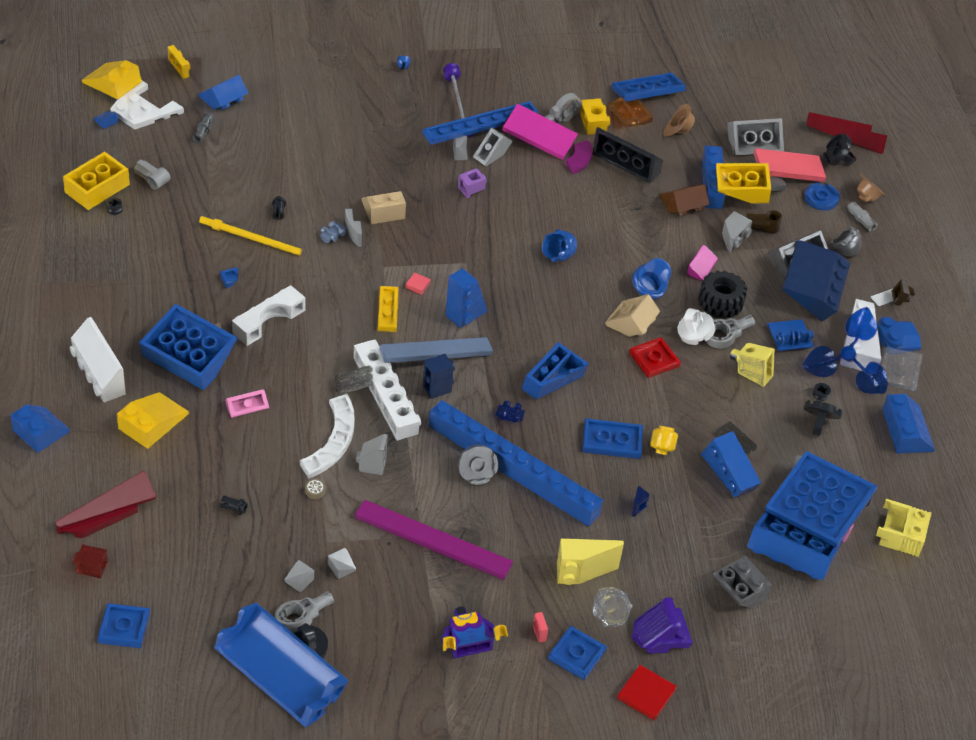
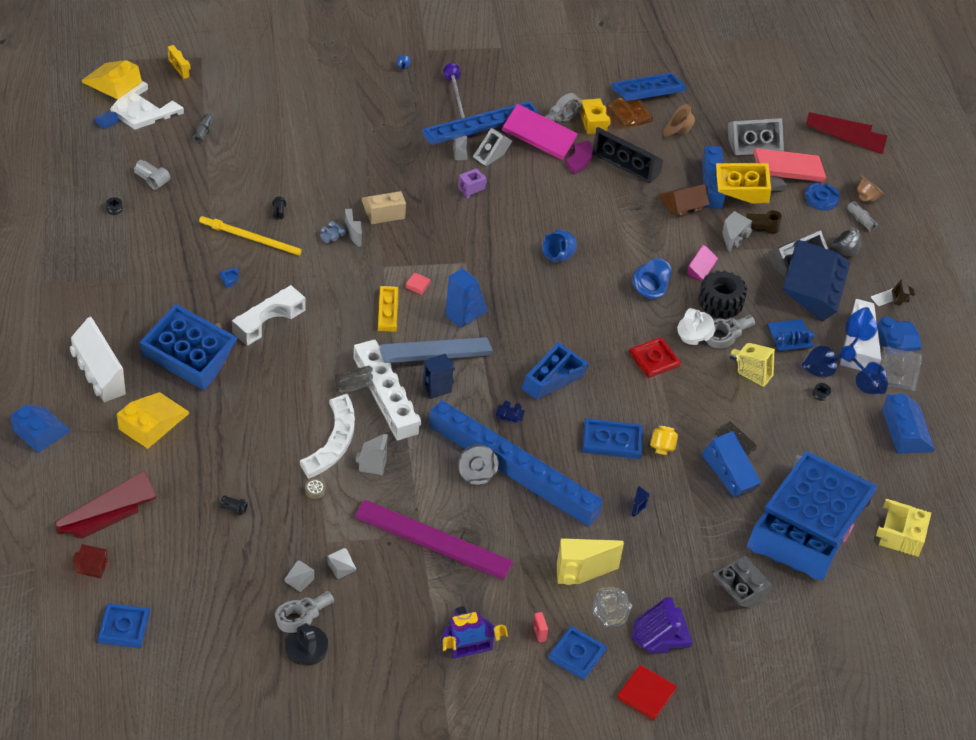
(96, 180): yellow brick -> none
(224, 93): blue slope -> none
(247, 403): bright pink slope -> none
(281, 664): blue cylinder -> none
(633, 316): tan slope -> none
(822, 411): black tile -> none
(838, 150): black tile -> none

